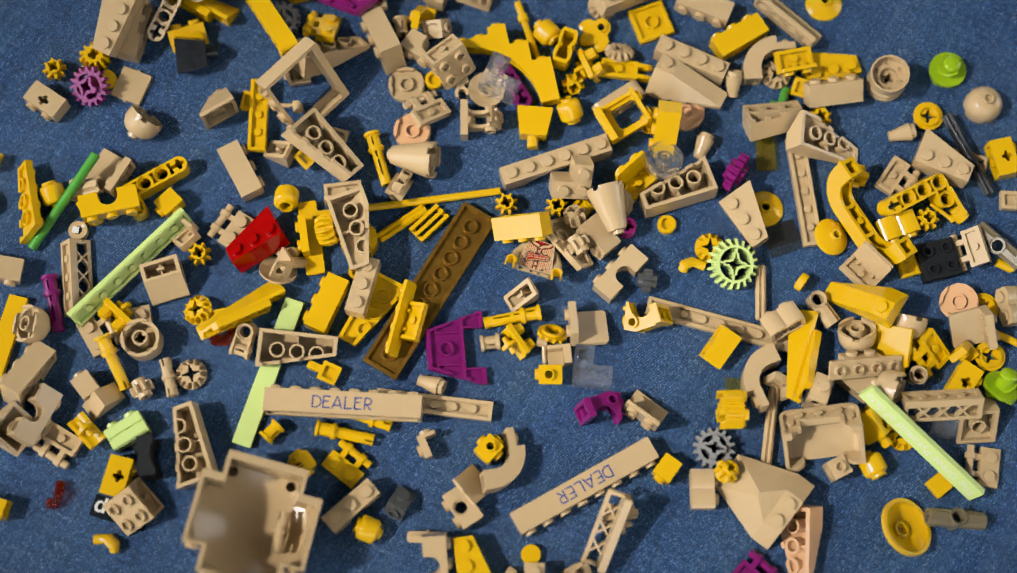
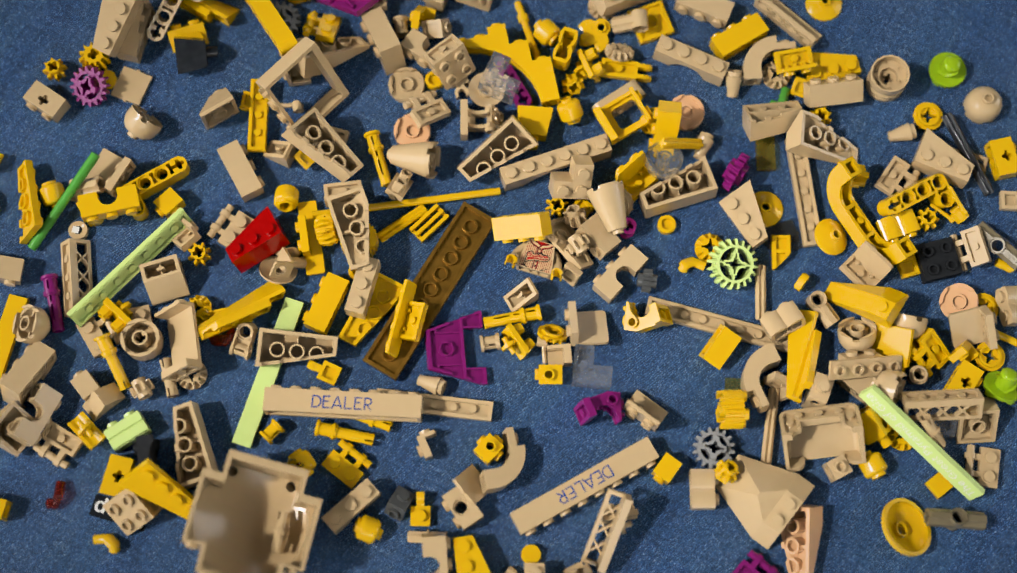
(158, 487): none -> yellow wing
(182, 339): none -> tan panel
(420, 513): none -> yellow plate
(501, 146): none -> tan wedge
(509, 200): yellow gear -> none
(571, 273): none -> tan tile
(636, 22): none -> tan piece
(680, 83): tan wedge -> none
(681, 143): none -> yellow axle
(779, 249): none -> yellow tile
(932, 430): none -> tan axle

